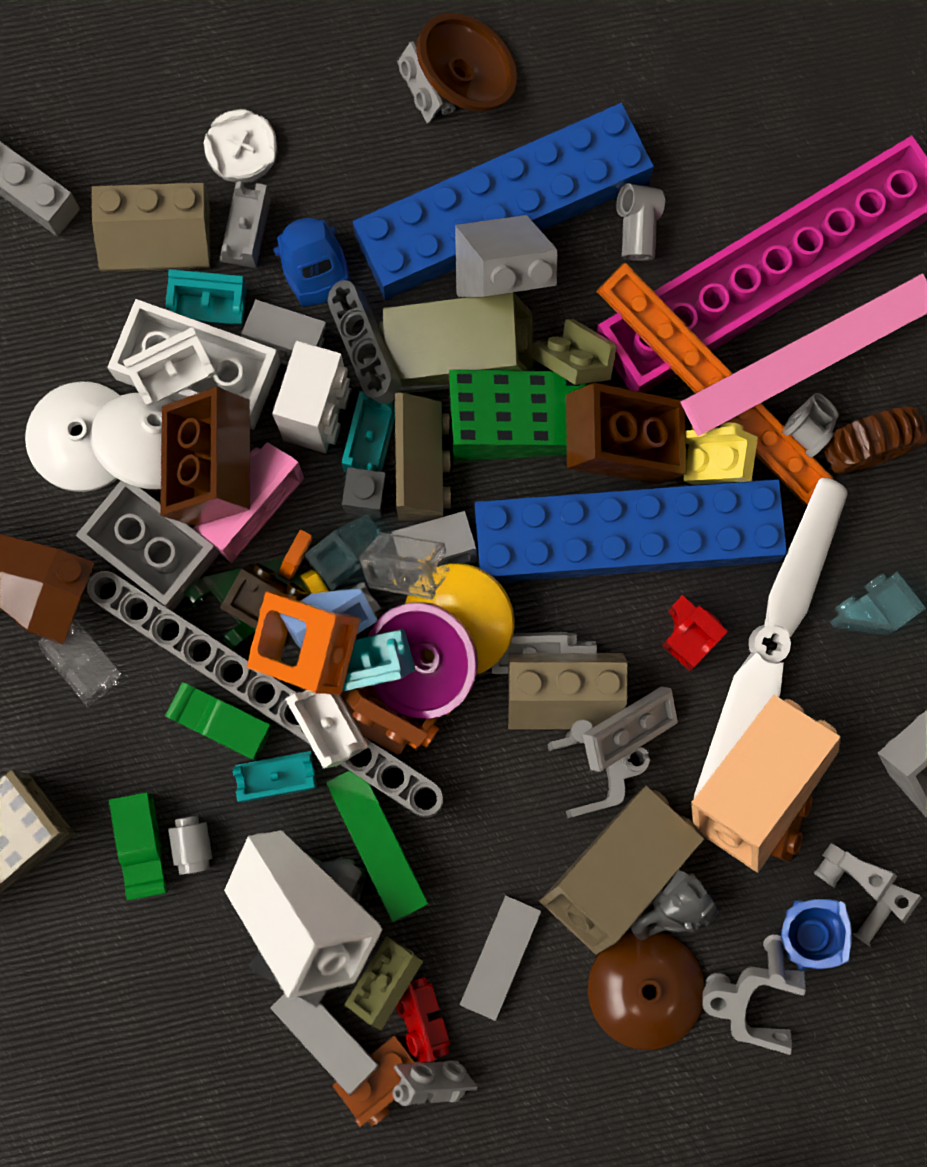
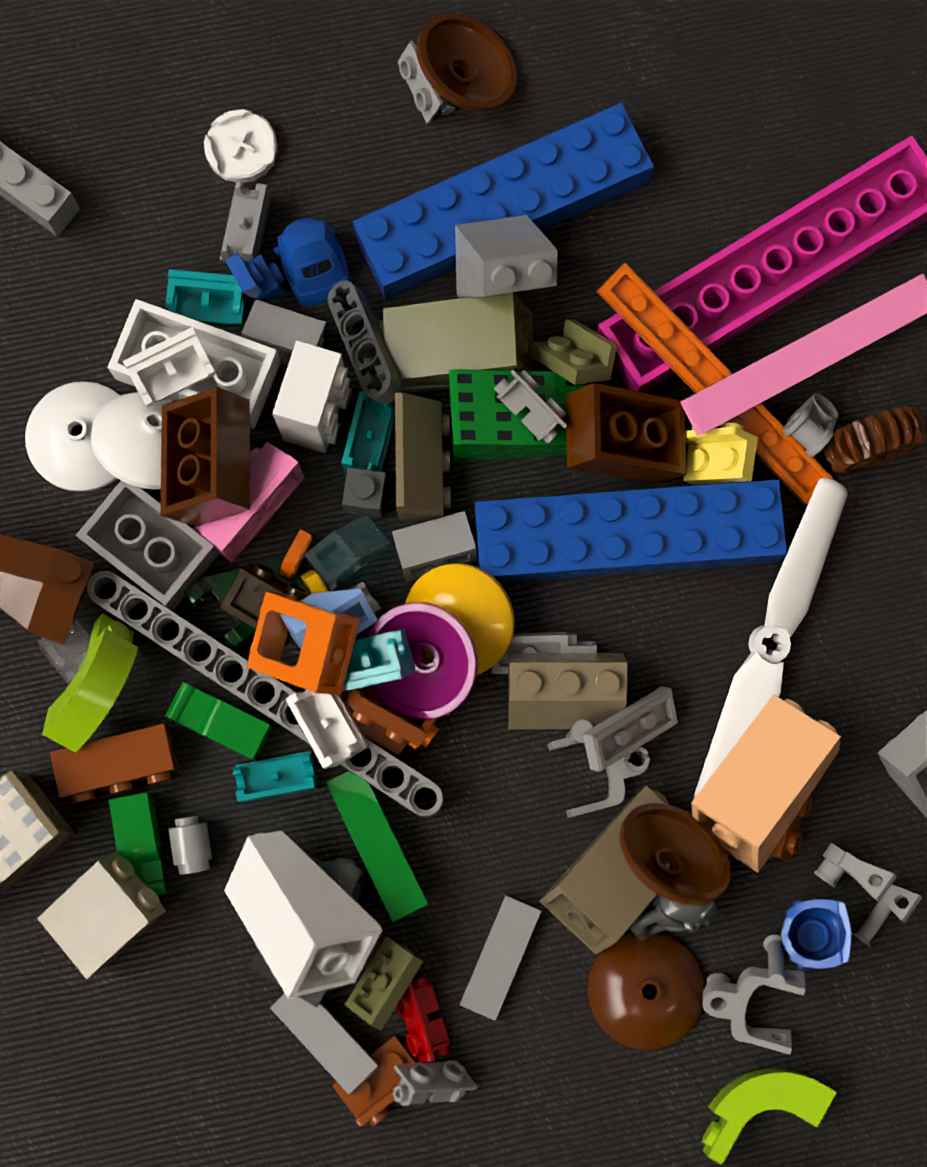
(95, 685): none -> lime arch
(101, 914): none -> brick
(115, 763): none -> dark orange brick
(151, 227): dark tan slope -> none
(257, 277): none -> blue slope
(404, 565): clear hinge -> none
(521, 393): none -> light grey hinge
(640, 210): light grey piece -> none
(674, 854): none -> reddish brown dish
(693, 633): red brick -> none
(760, 1092): none -> lime arch
(881, 610): clear light blue slope -> none

